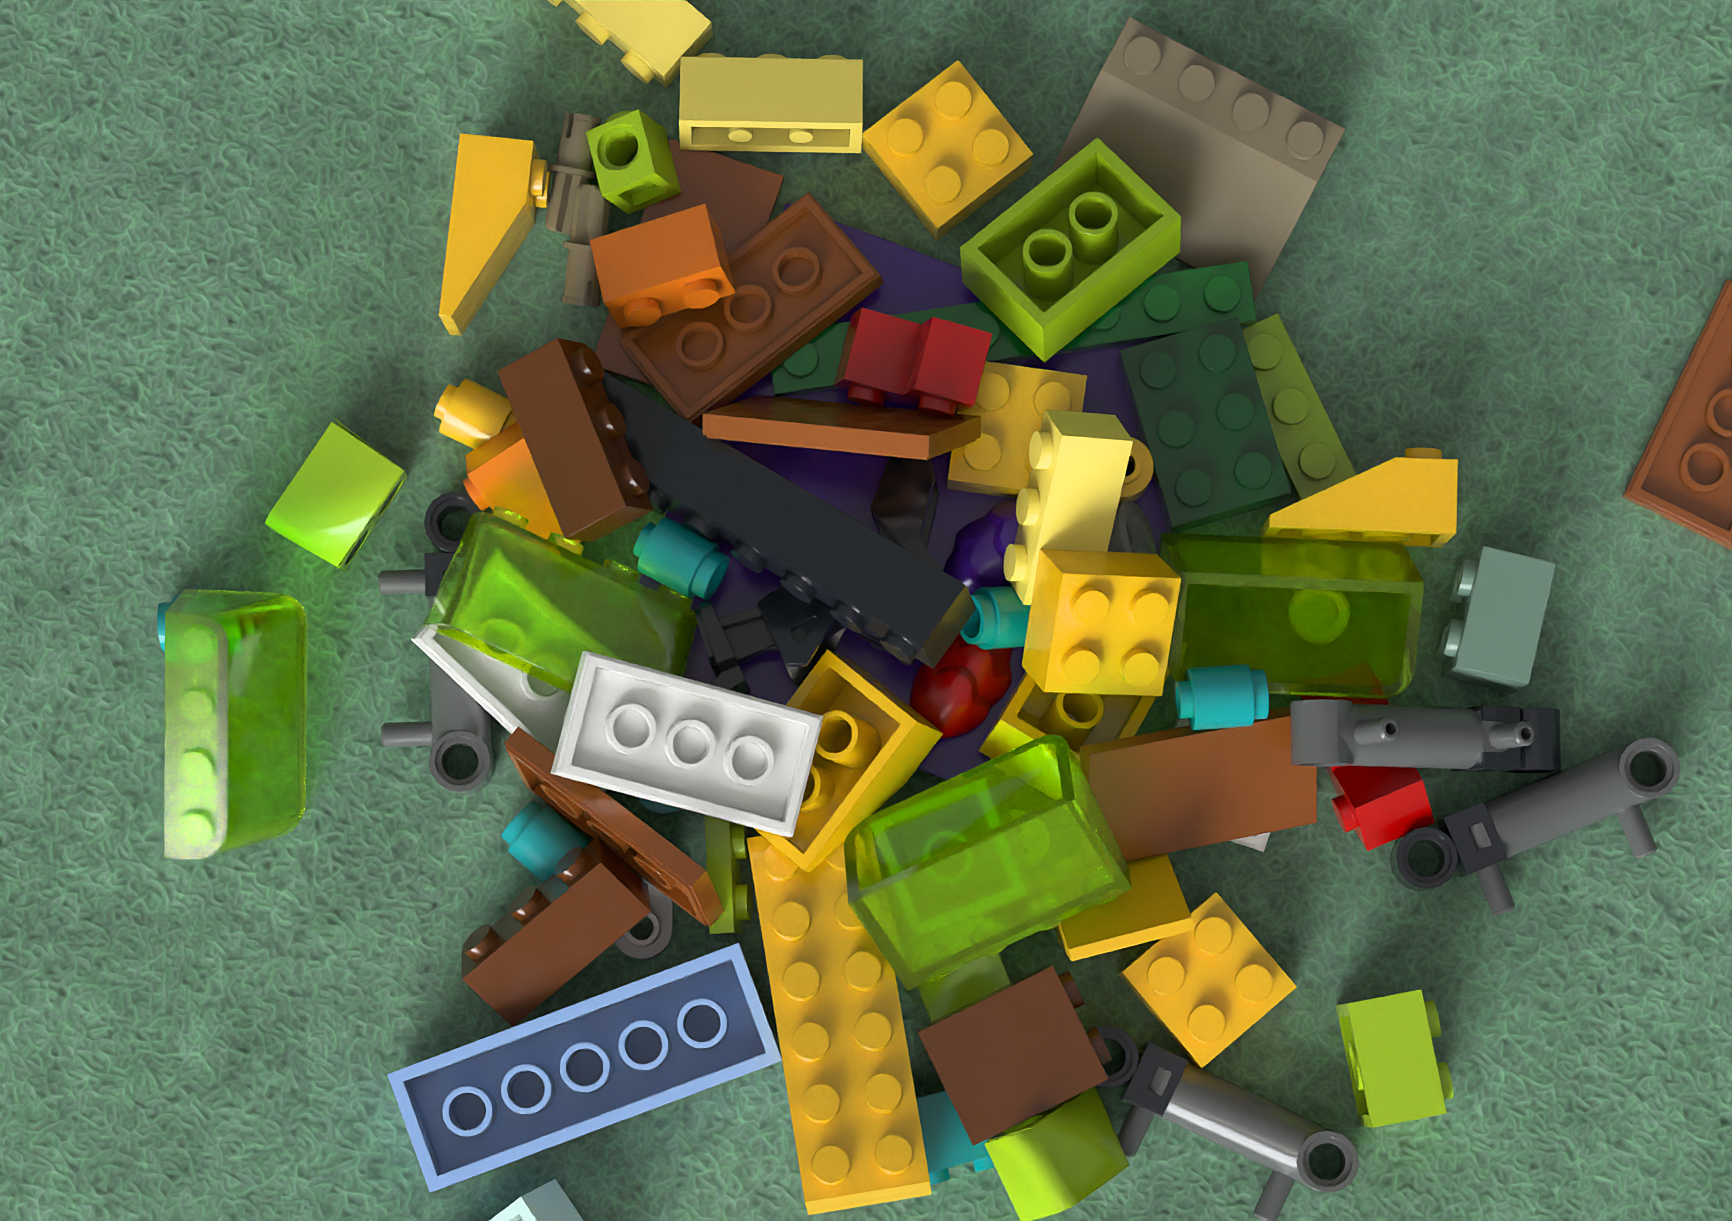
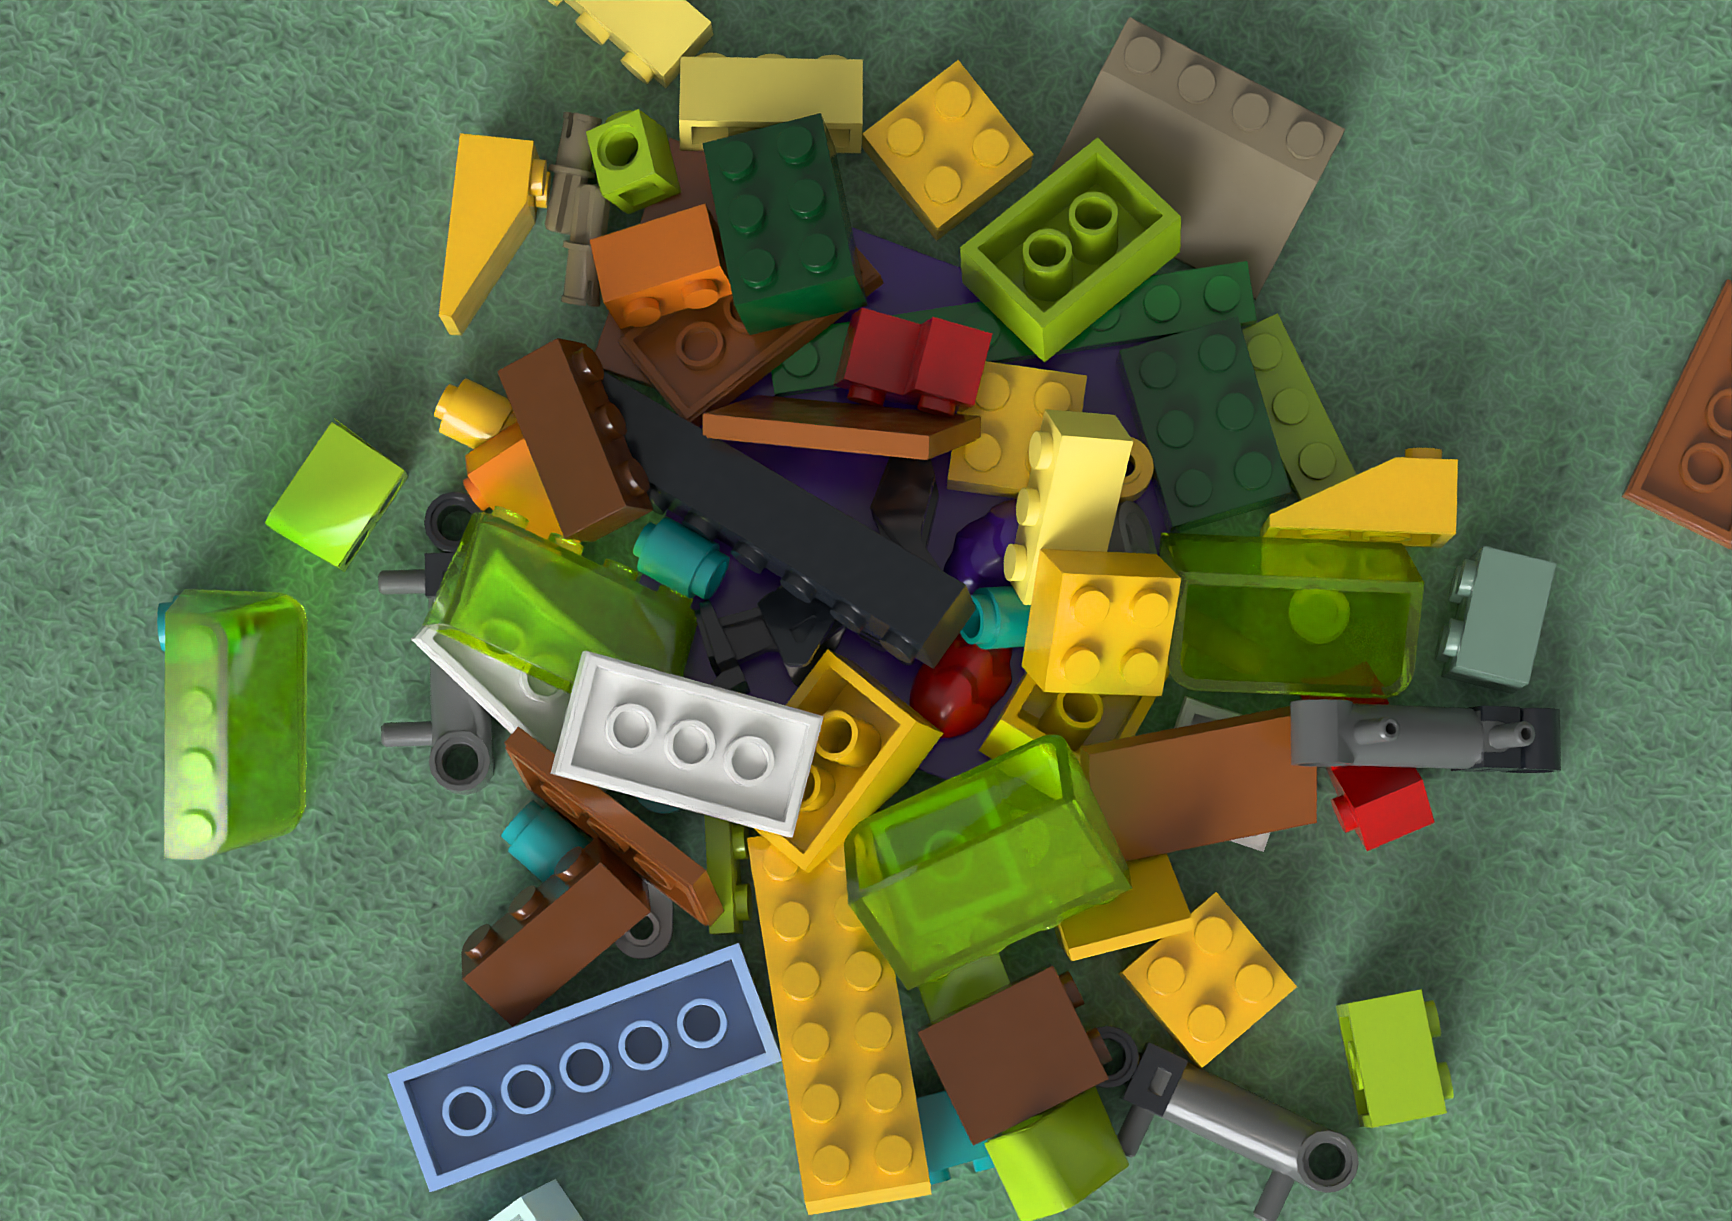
(784, 224): none -> dark green brick
(1222, 696): teal brick -> none
(1538, 814): dark grey piece -> none

